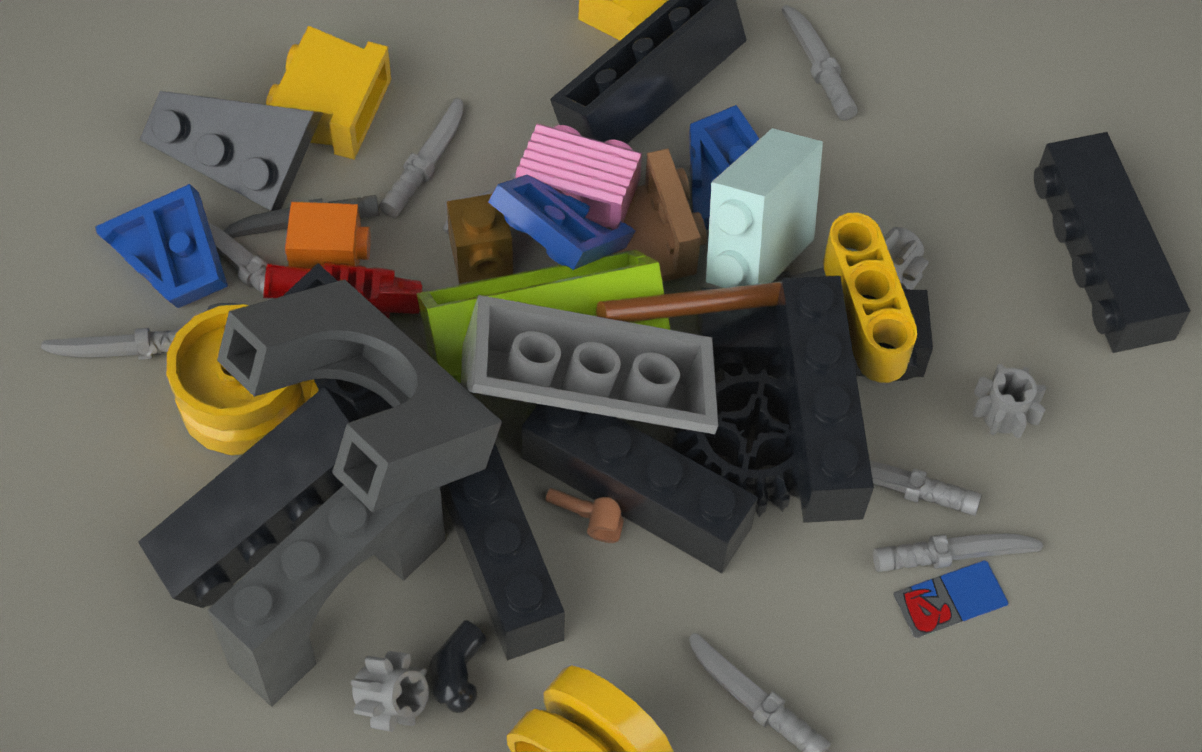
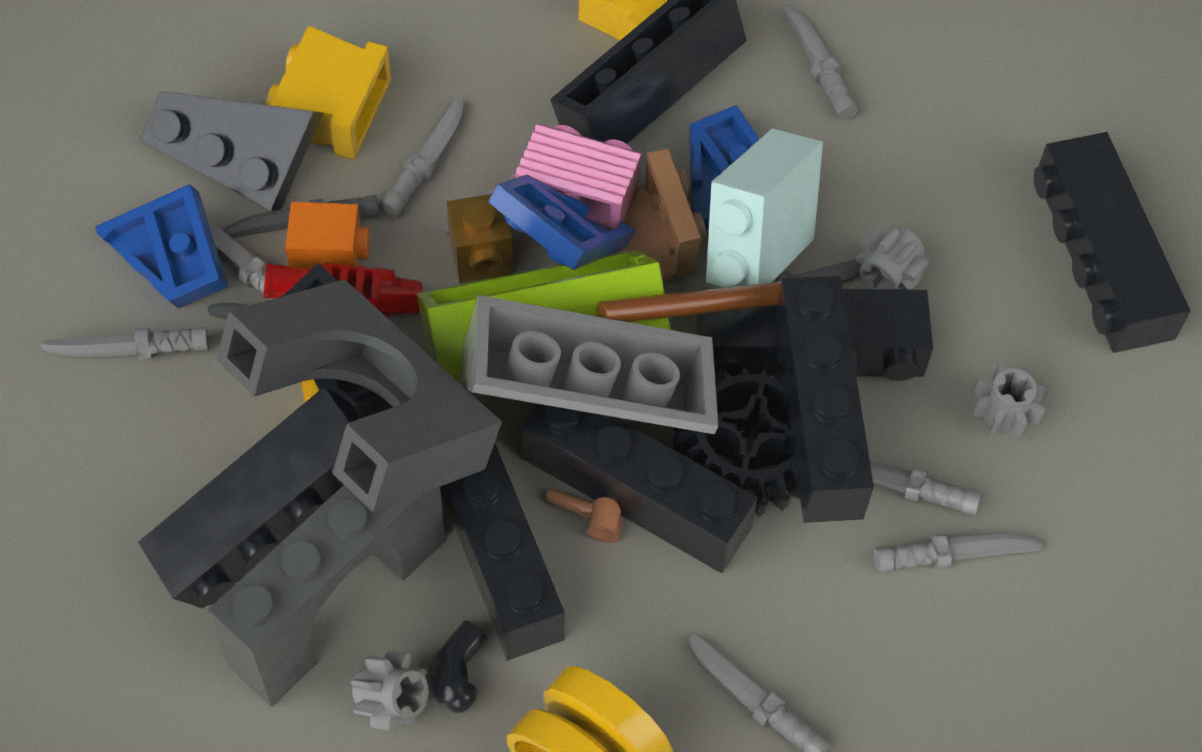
(210, 400): yellow wheel -> none
(873, 274): yellow beam -> none
(950, 599): sticker -> none

